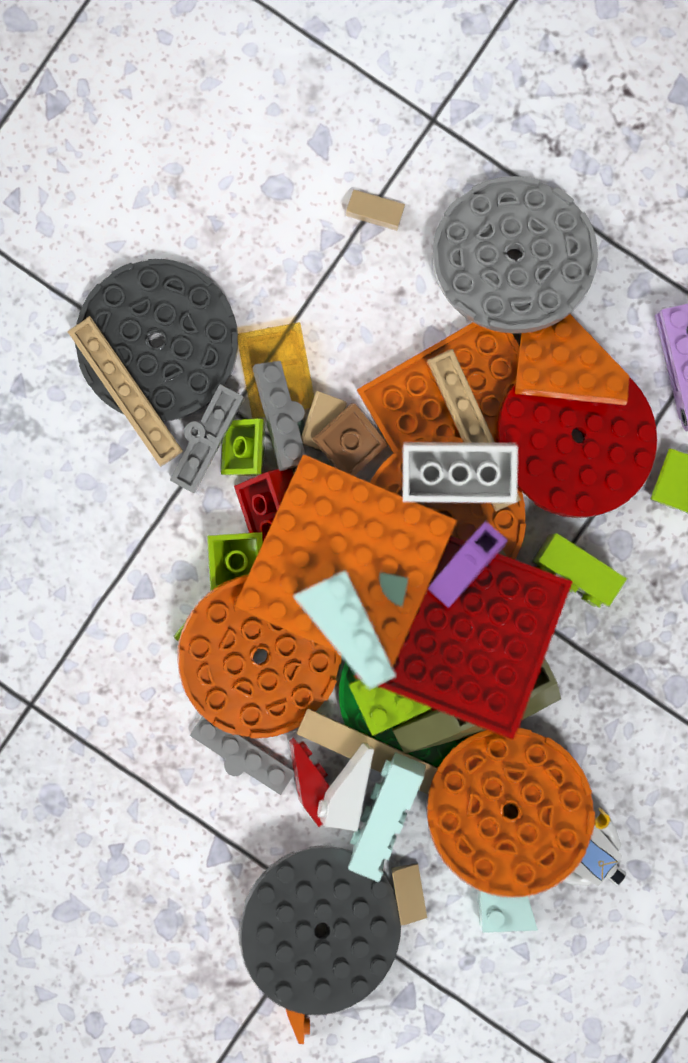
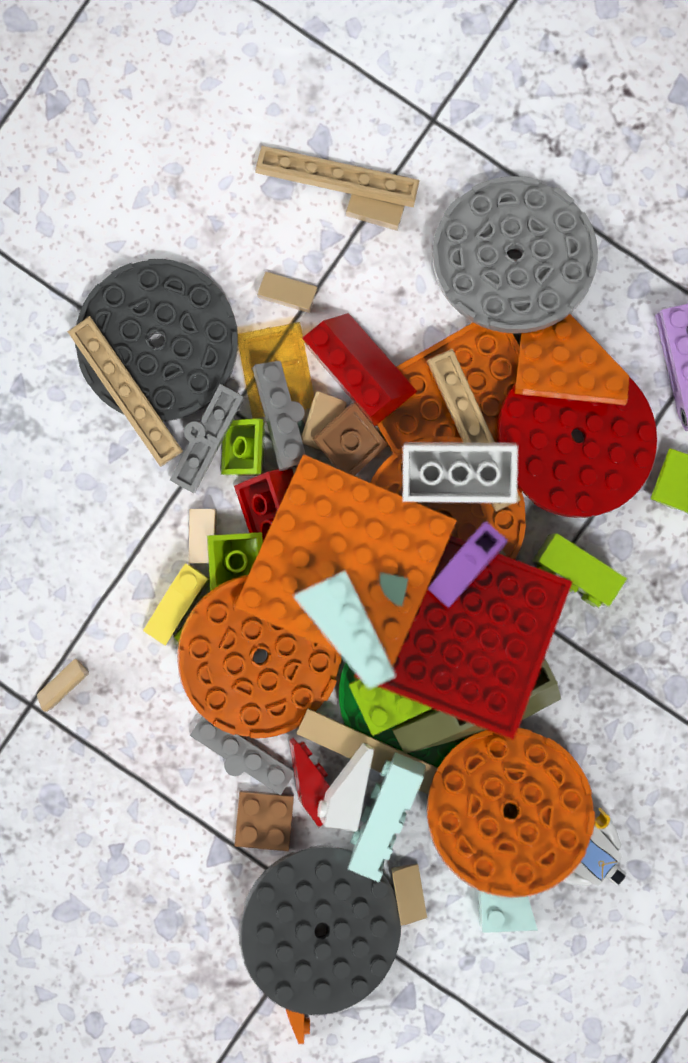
(61, 685): none -> tan slope
(176, 603): none -> light yellow slope
(201, 524): none -> slope
(264, 820): none -> medium nougat plate
(287, 292): none -> tan slope
(337, 176): none -> tan tile
(359, 367): none -> red slope

